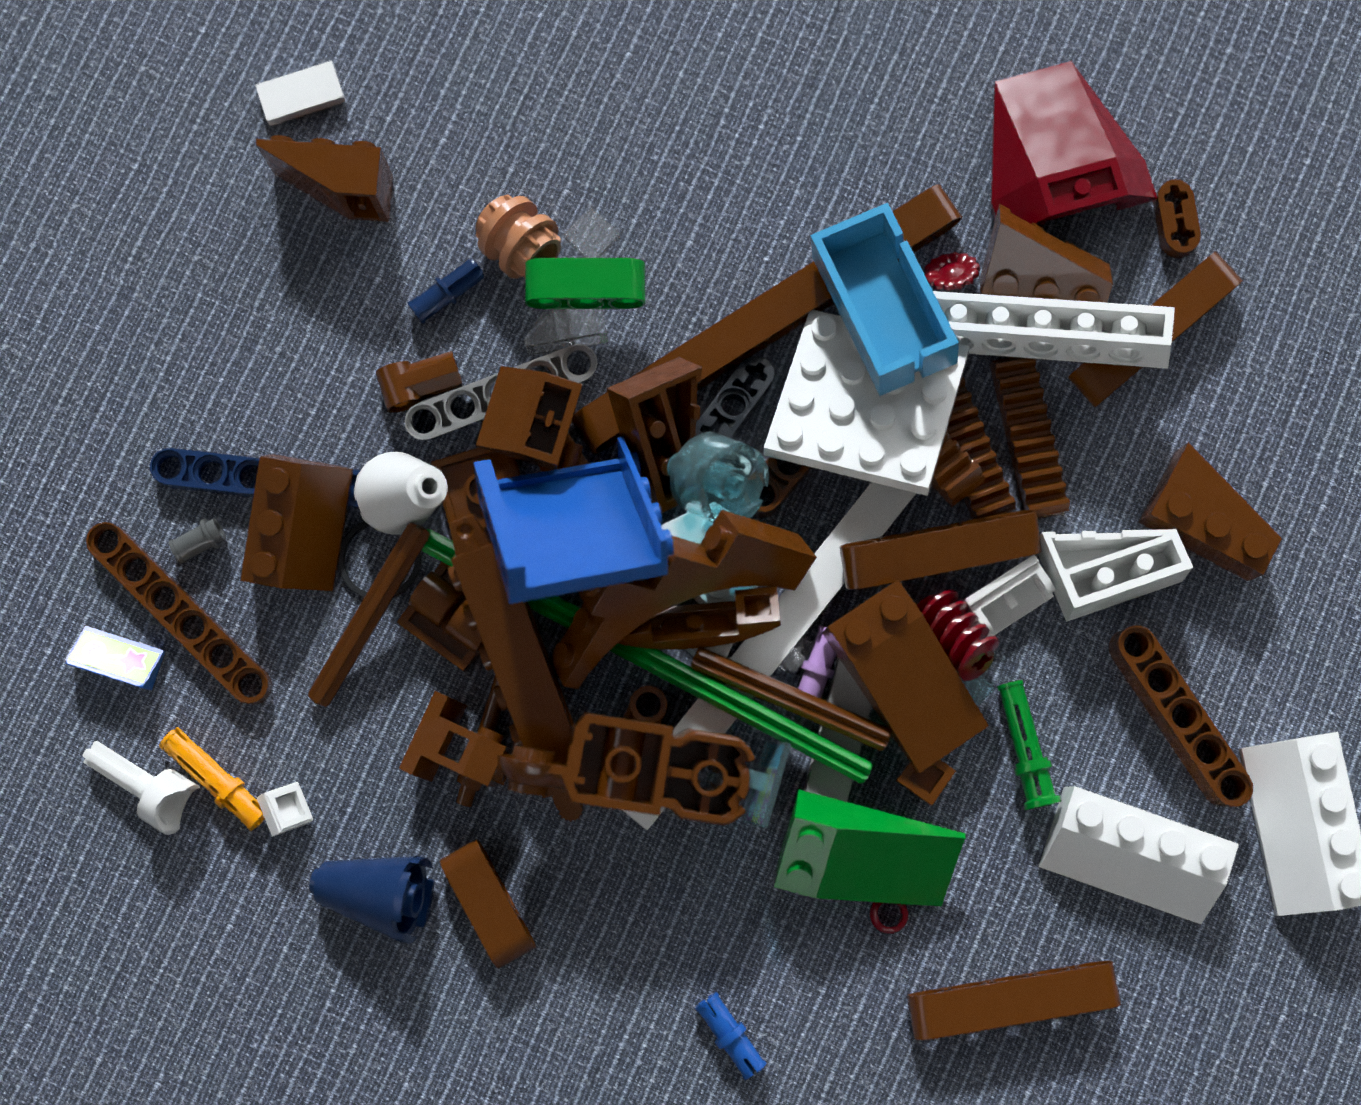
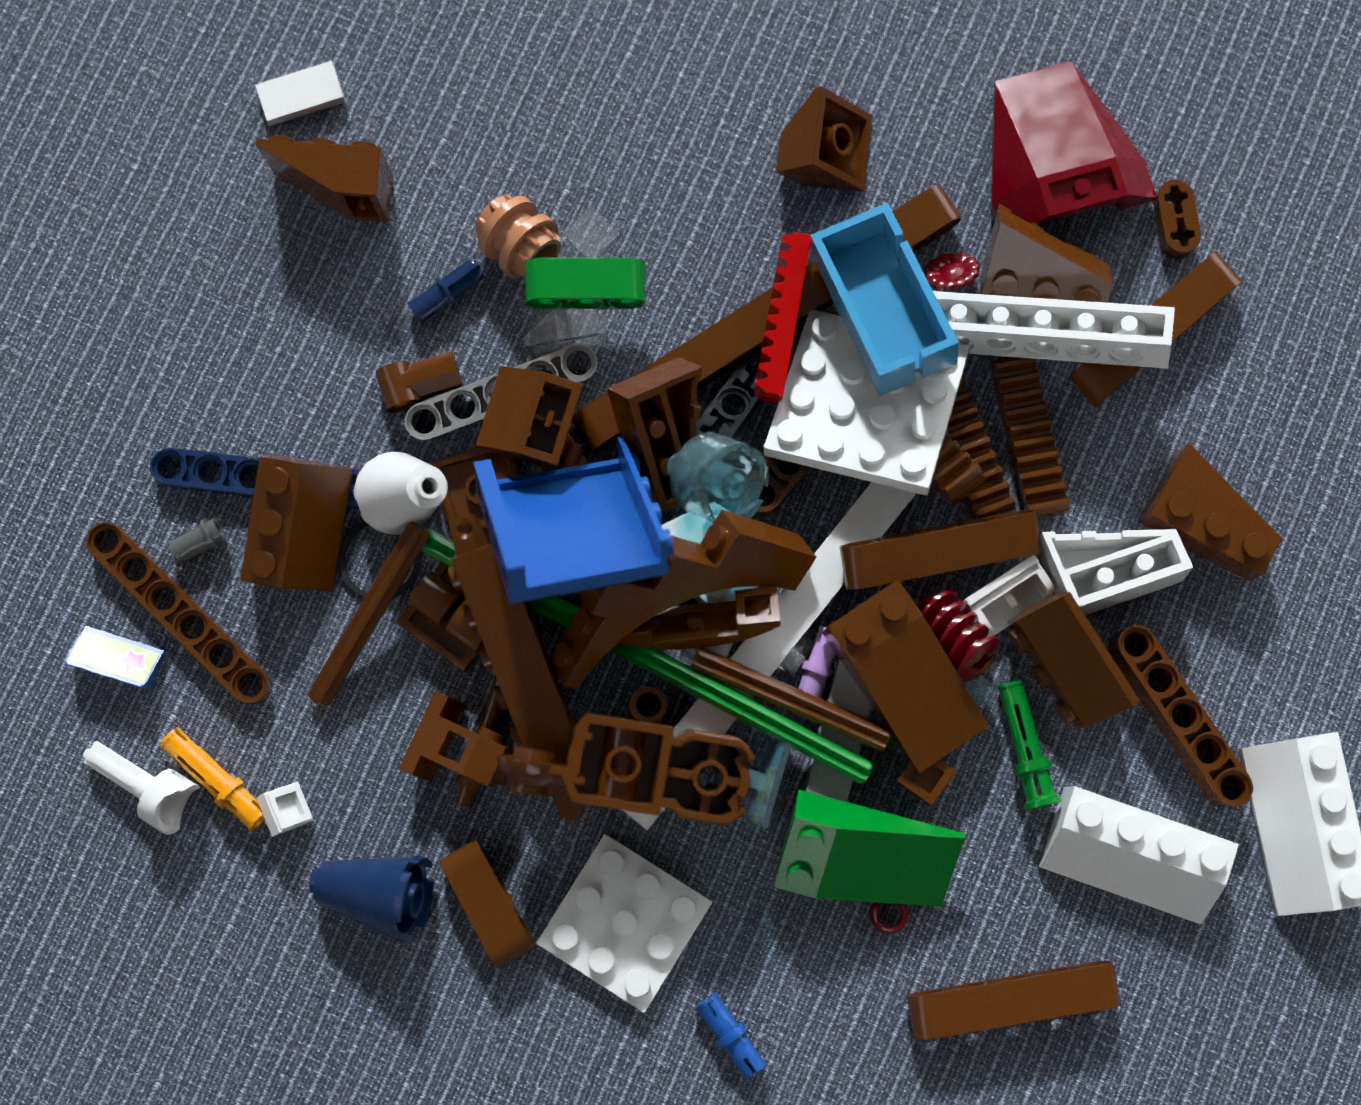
(624, 923): none -> white plate
(782, 317): none -> red gear
(826, 143): none -> reddish brown slope
(1071, 661): none -> reddish brown slope

